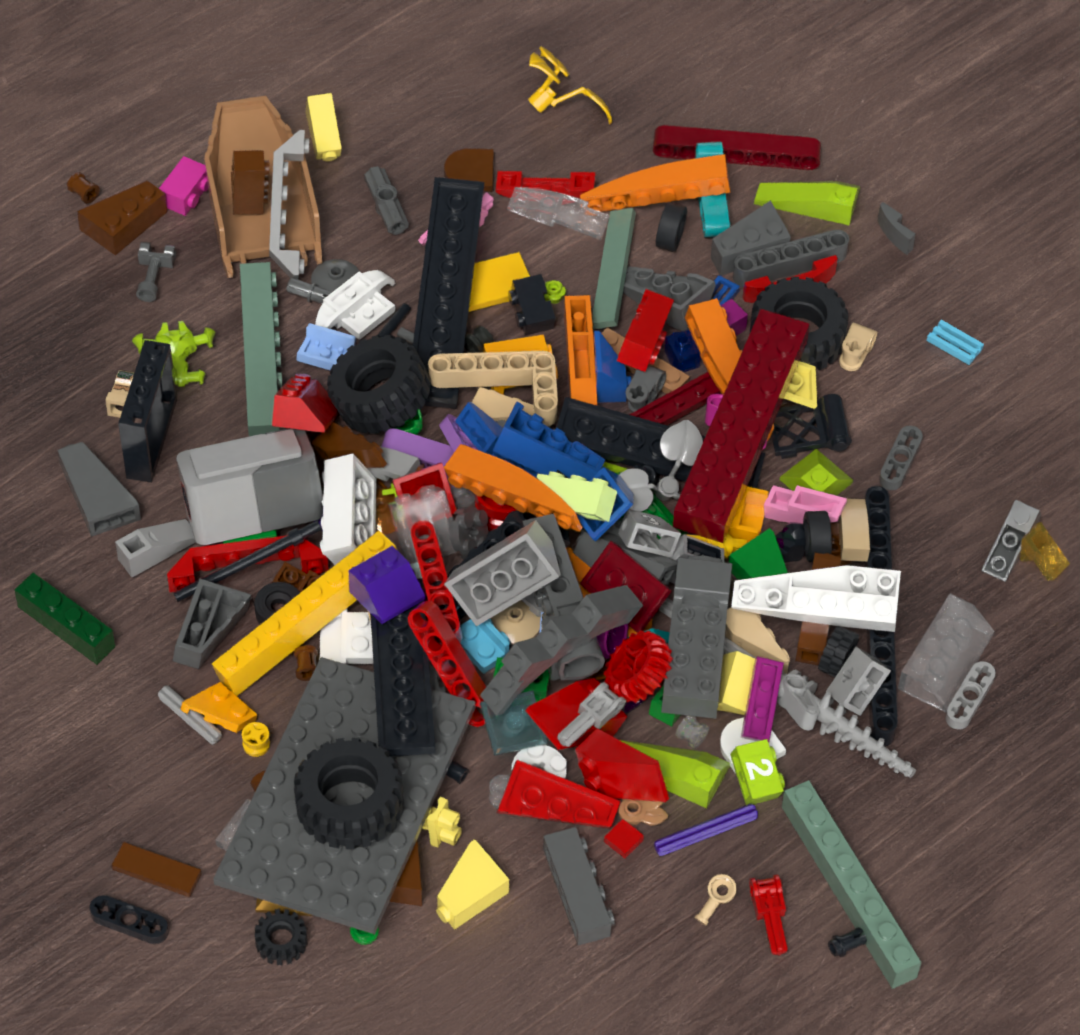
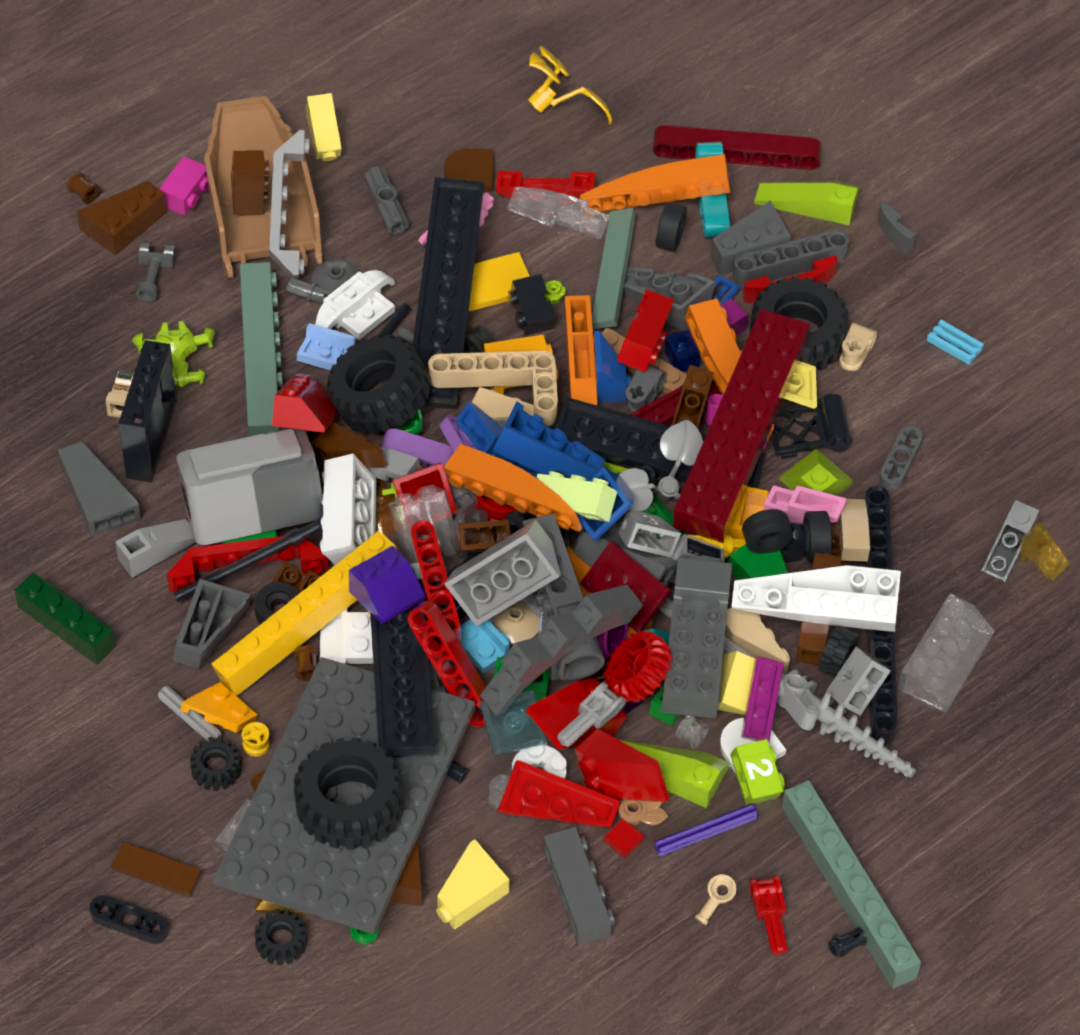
(215, 777): none -> black tyre
(442, 824): light yellow hips -> none
(479, 535): none -> reddish brown torso
(693, 395): none -> reddish brown slope
(767, 531): none -> black tyre
(970, 705): light grey beam -> none

